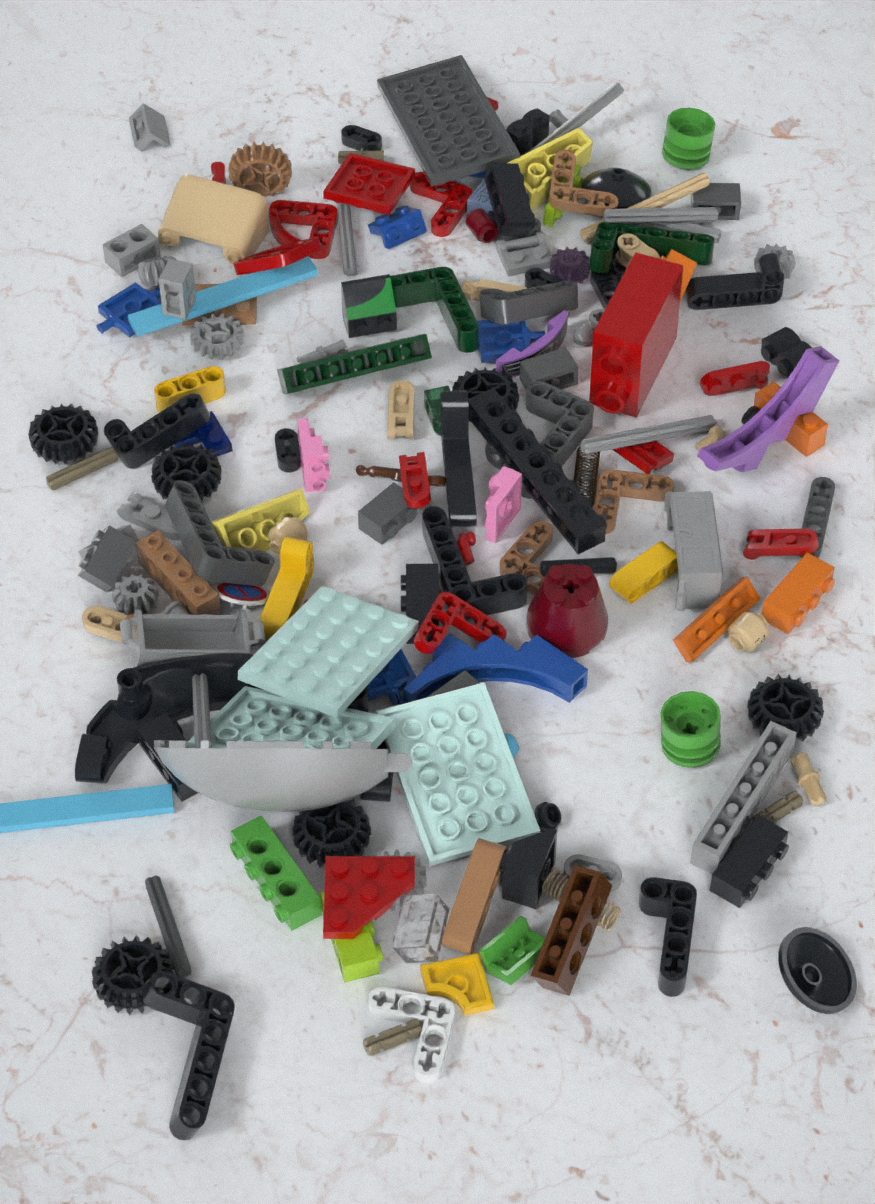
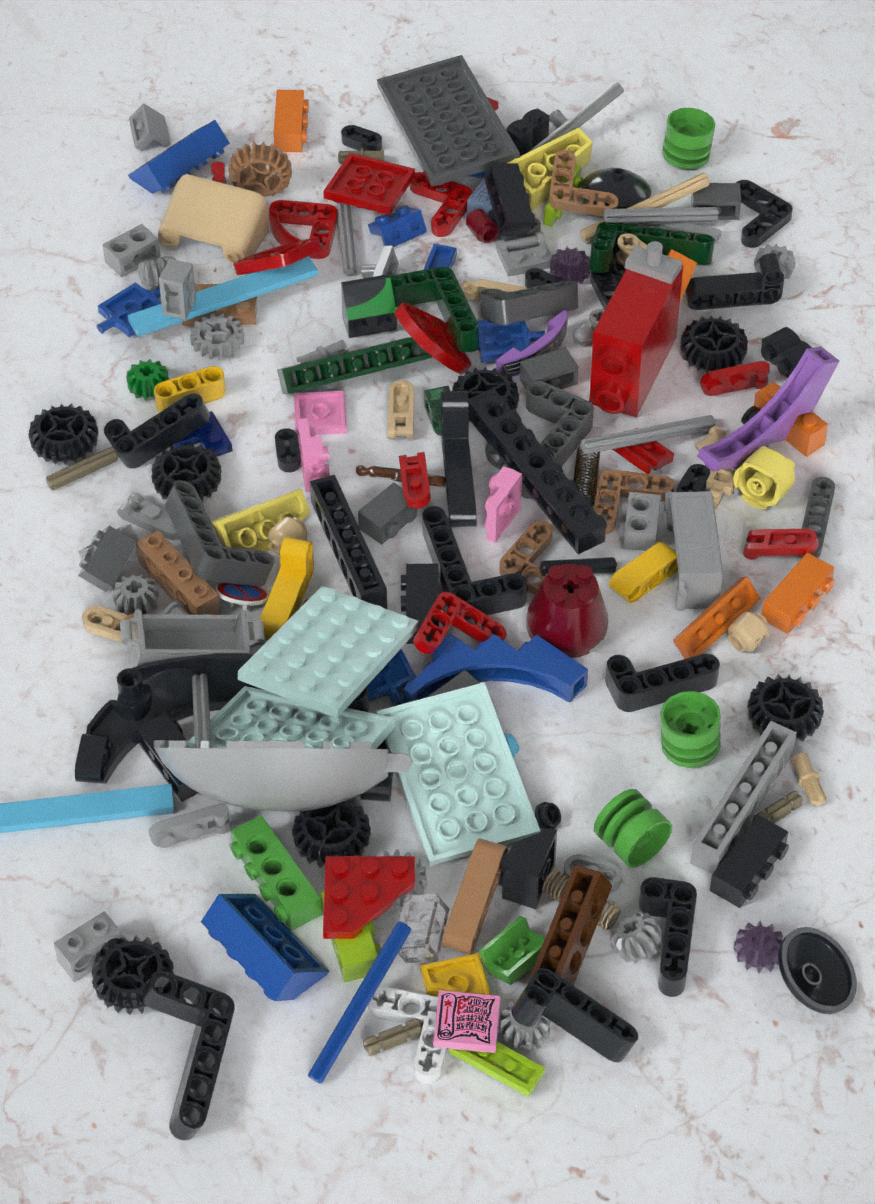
(80, 947): none -> light grey brick
(144, 378): none -> green gear
(168, 926): dark grey axle -> none
(181, 158): none -> blue slope
(190, 825): none -> light grey plate
(263, 946): none -> blue slope
(290, 120): none -> orange brick
(324, 411): none -> bright pink tile
(347, 541): none -> black brick
(359, 1002): none -> blue axle
(386, 264): none -> light grey tile
(432, 336): none -> red beam
(441, 256): none -> blue tile
(464, 542): red arm -> none
(466, 1021): none -> bright pink tile
(505, 1067): none -> lime plate
(522, 1034): none -> light grey gear
(576, 1014): none -> black beam
(632, 828): none -> bright green wheel
(636, 937): none -> light grey gear
(641, 521): none -> light grey brick
(653, 263): none -> light grey tile
(656, 685): none -> black beam
(688, 483): none -> black beam
(713, 344): none -> black gear
(720, 483): none -> tan plate
(758, 946): none -> clear purple gear
(764, 478): none -> light yellow brick
(776, 212): none -> black beam

